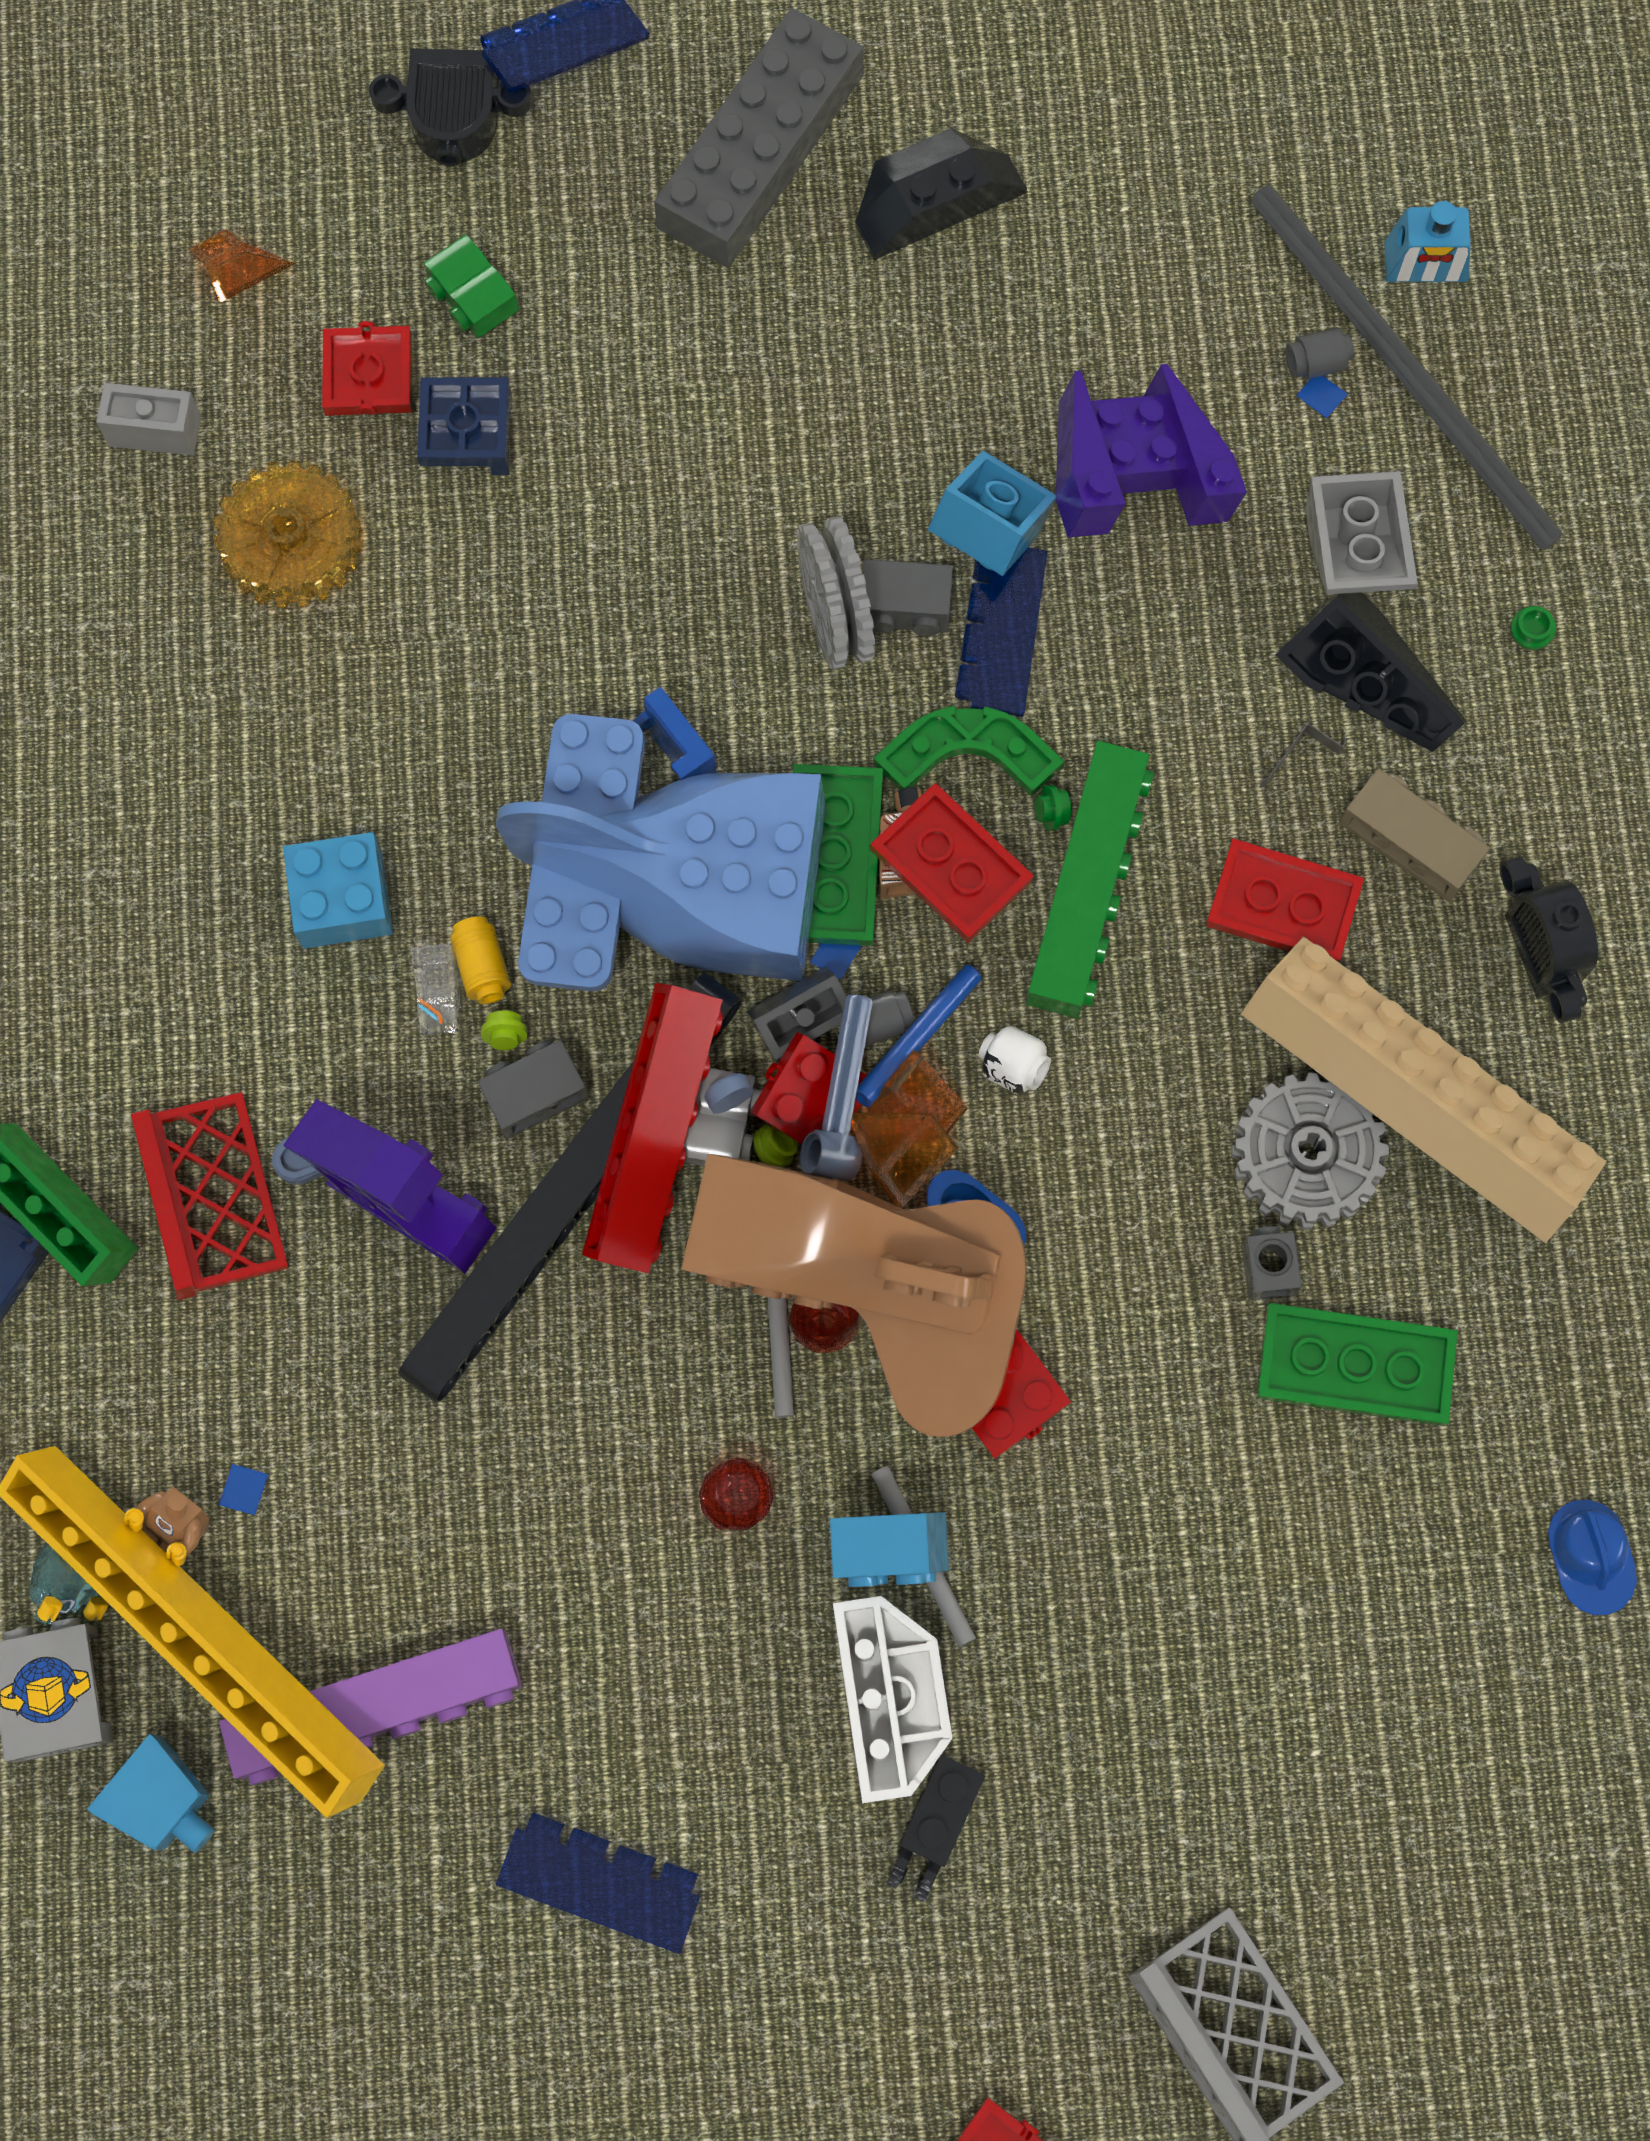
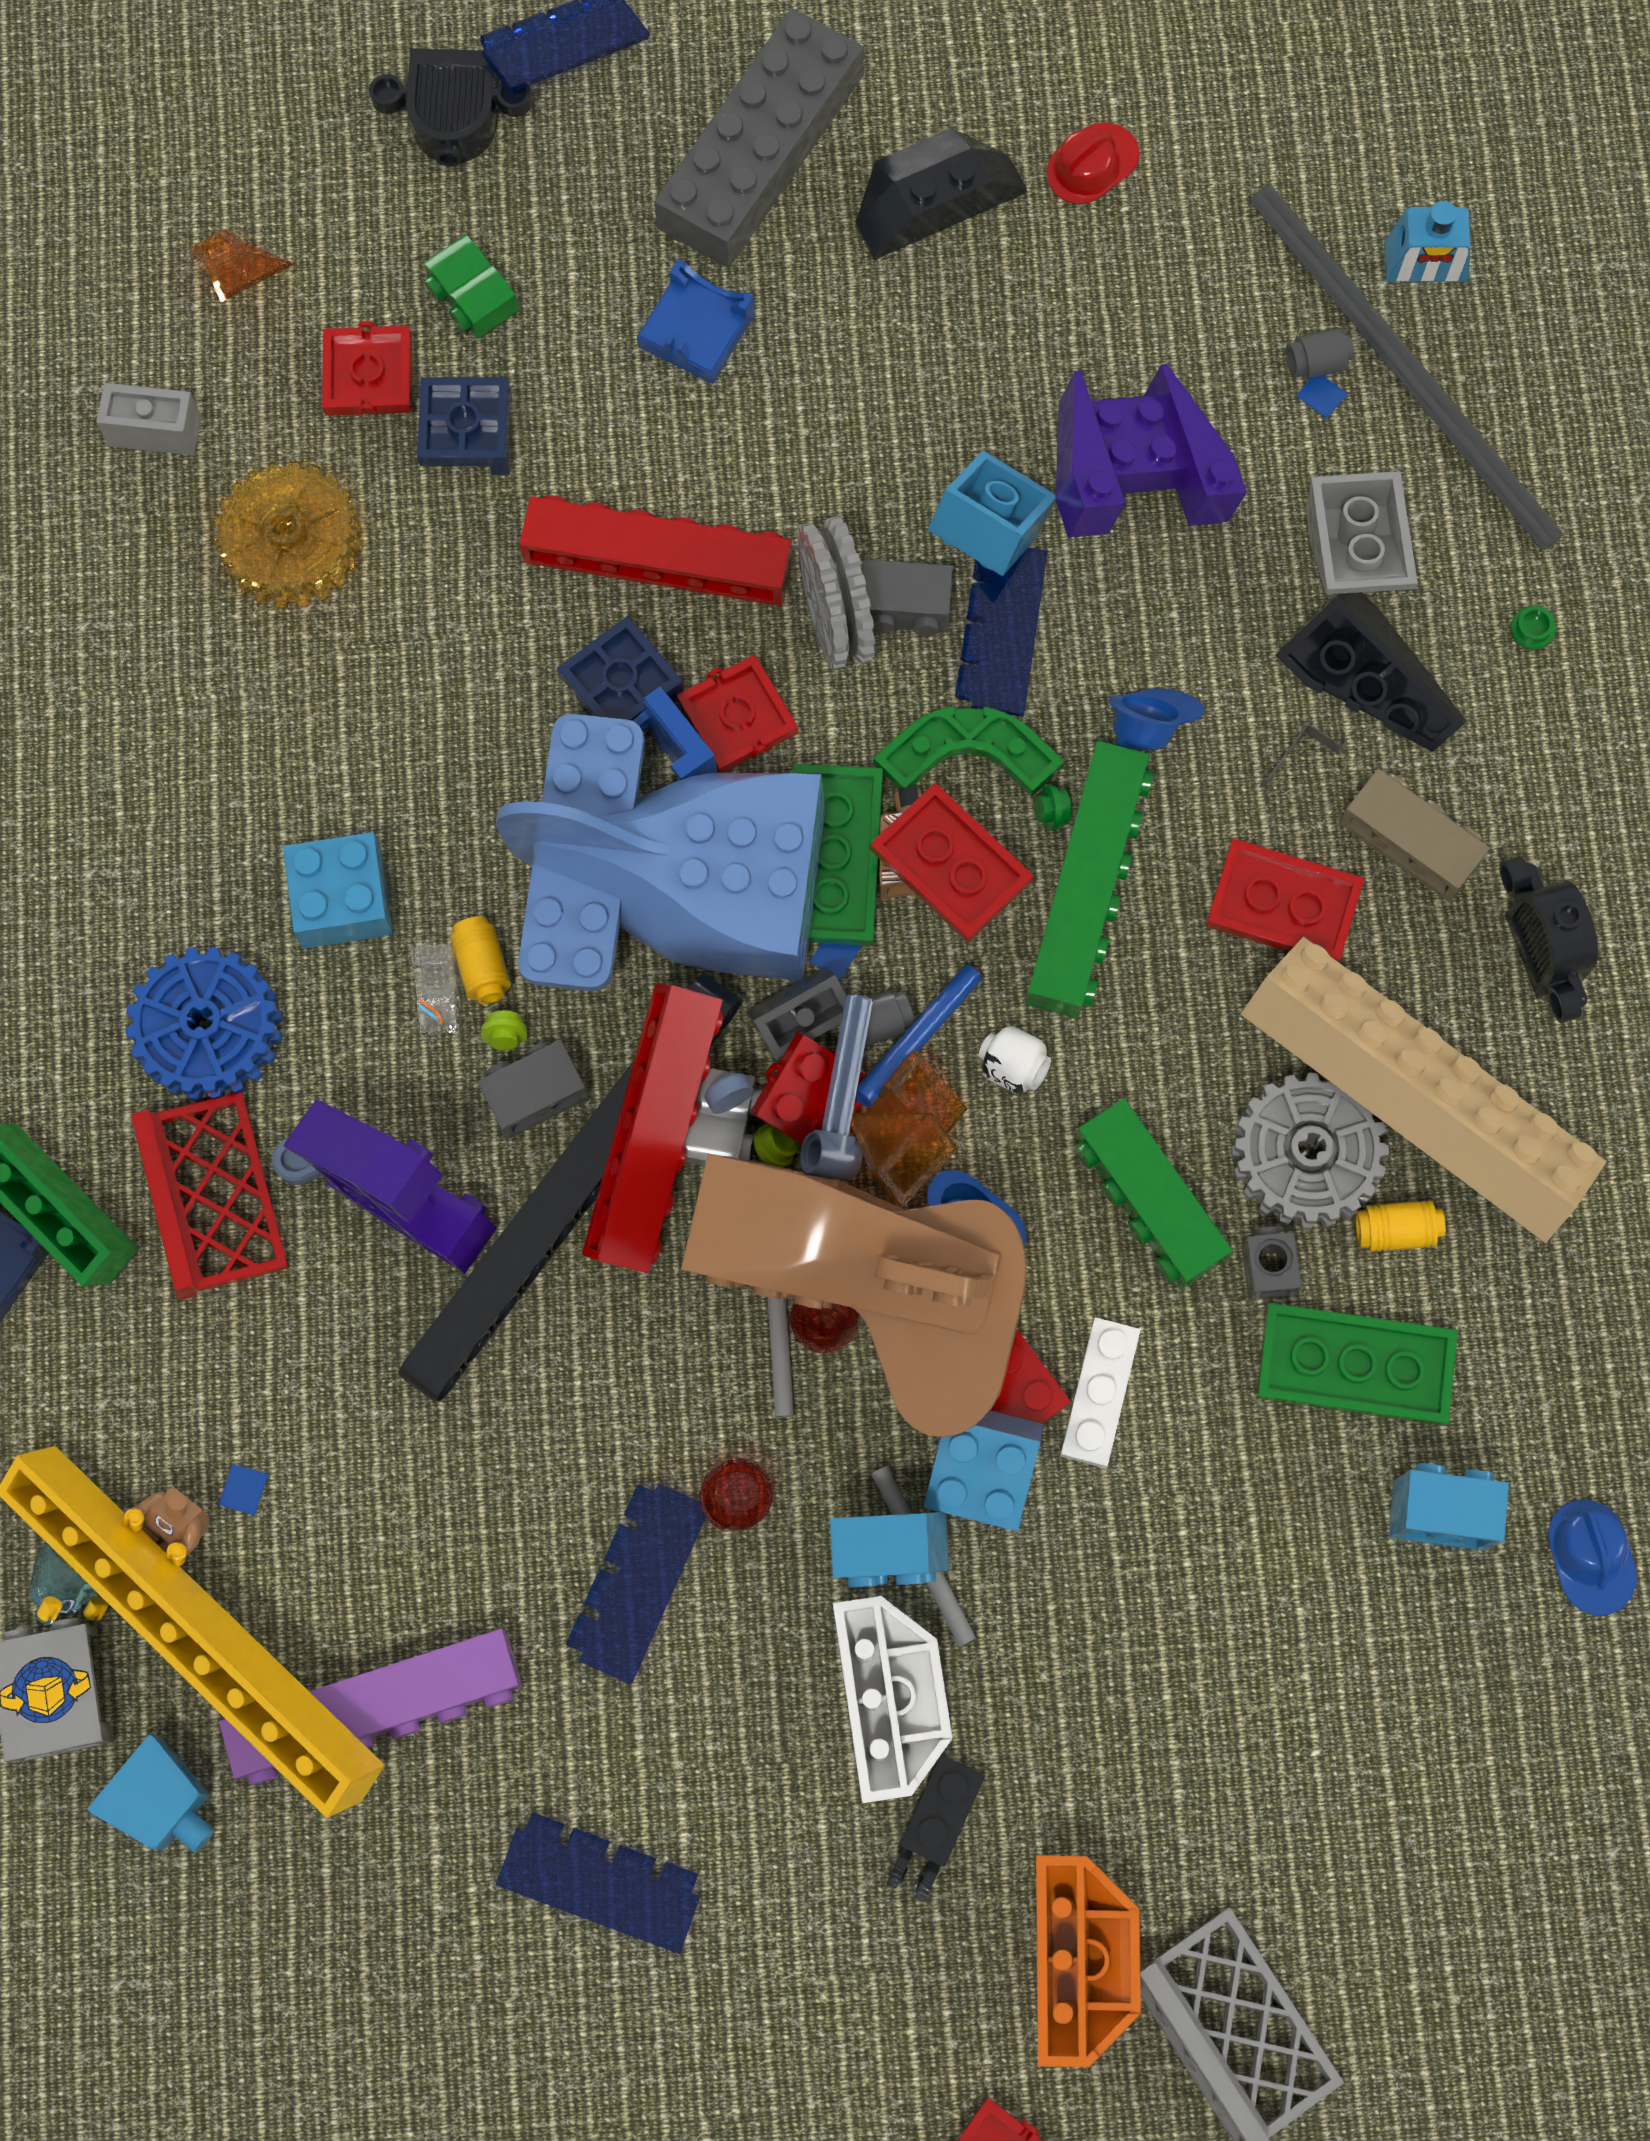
(186, 1055): none -> blue piece
(618, 672): none -> dark blue piece
(647, 1577): none -> clear blue windscreen
(656, 550): none -> red brick
(696, 323): none -> blue piece
(737, 713): none -> red plate
(986, 1471): none -> dark azure brick
(1083, 1961): none -> orange wedge
(1092, 162): none -> red piece
(1100, 1392): none -> white plate
(1151, 717): none -> blue piece
(1152, 1195): none -> green brick
(1399, 1226): none -> yellow head
(1449, 1508): none -> dark azure brick

